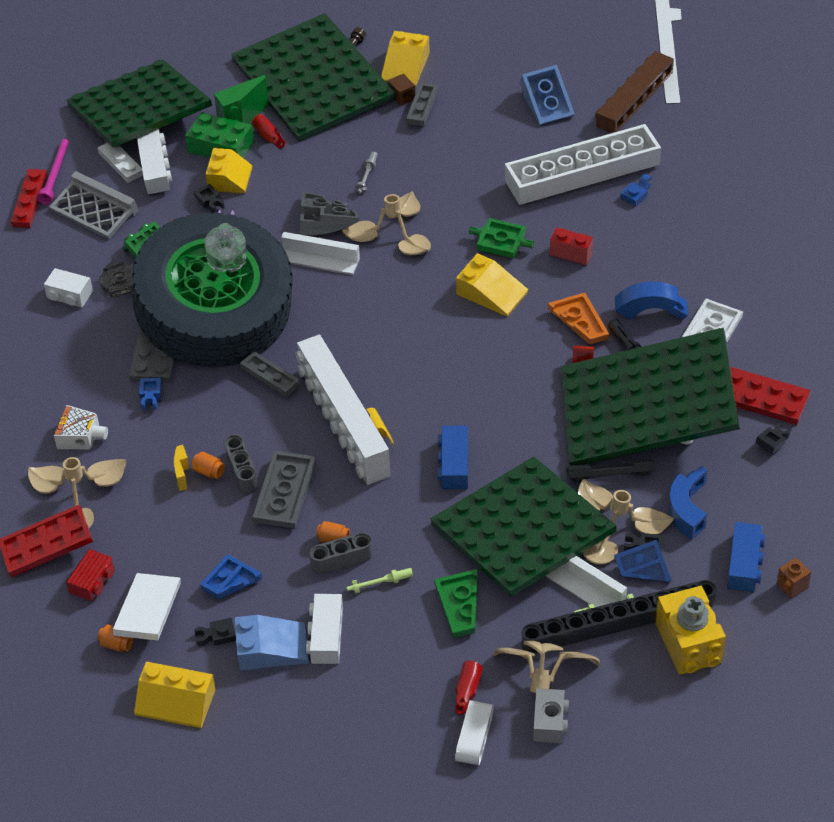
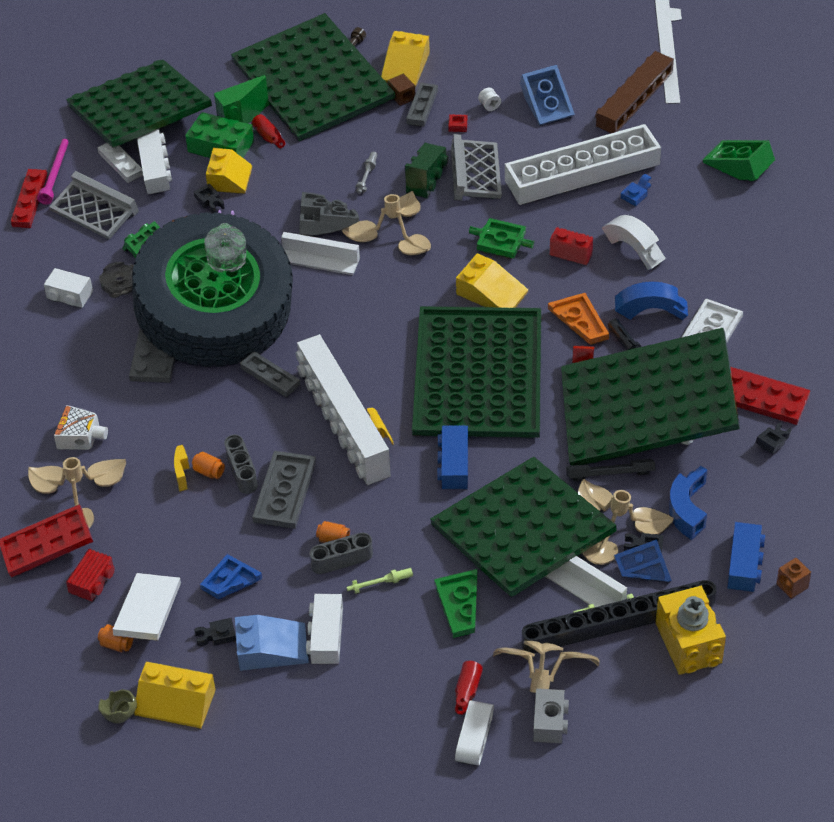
(118, 706): none -> olive hair
(150, 391): blue plate -> none
(425, 169): none -> dark green wedge
(457, 123): none -> red tile
(461, 168): none -> light grey fence
(478, 371): none -> dark green plate
(489, 99): none -> white wheel
(638, 235): none -> white arch
(741, 158): none -> green slope

